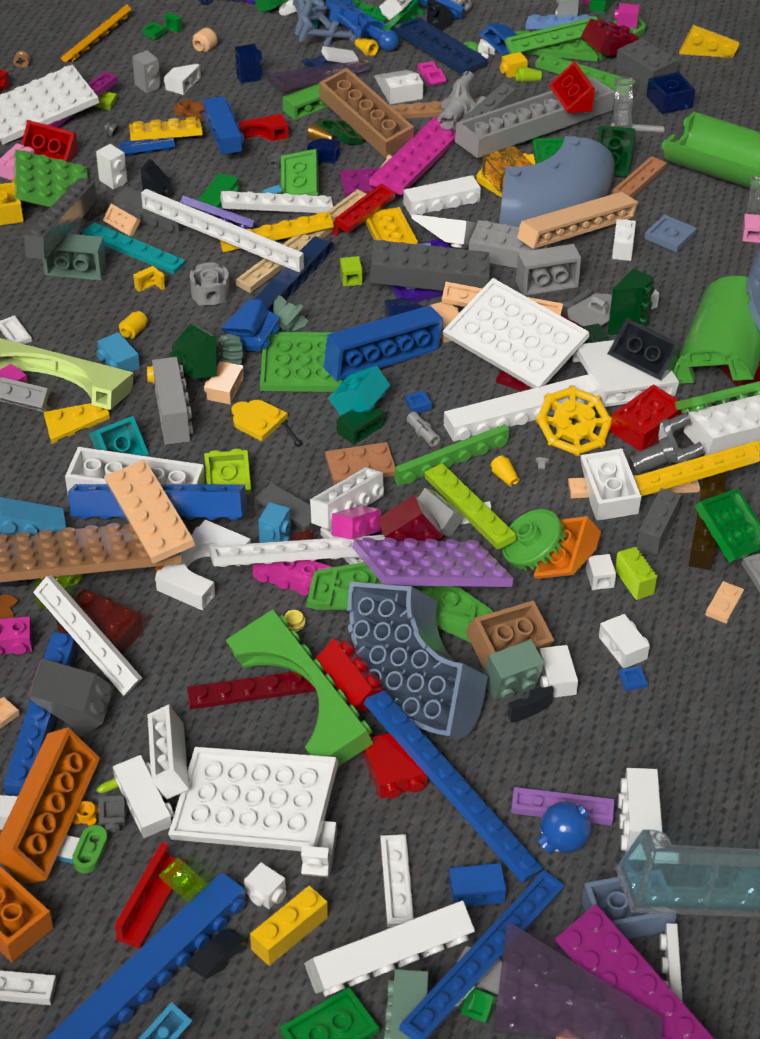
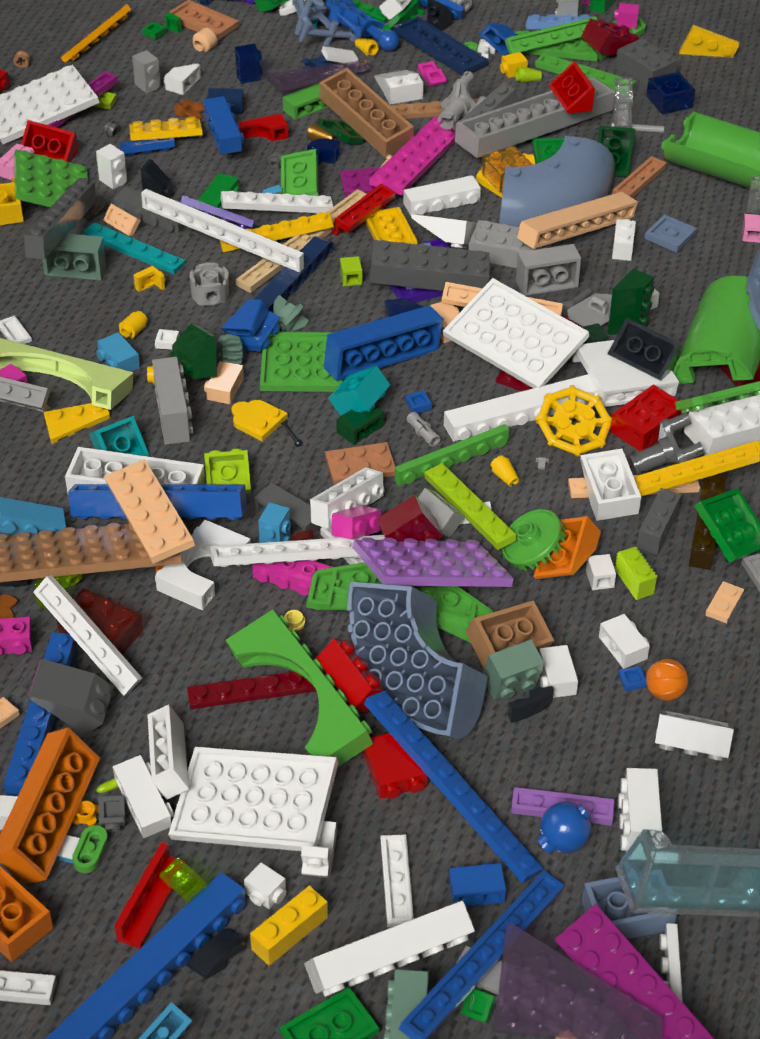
(166, 338): none -> white plate
(198, 17): none -> nougat plate
(232, 96): none -> dark blue brick
(667, 679): none -> orange piece
(694, 735): none -> slope

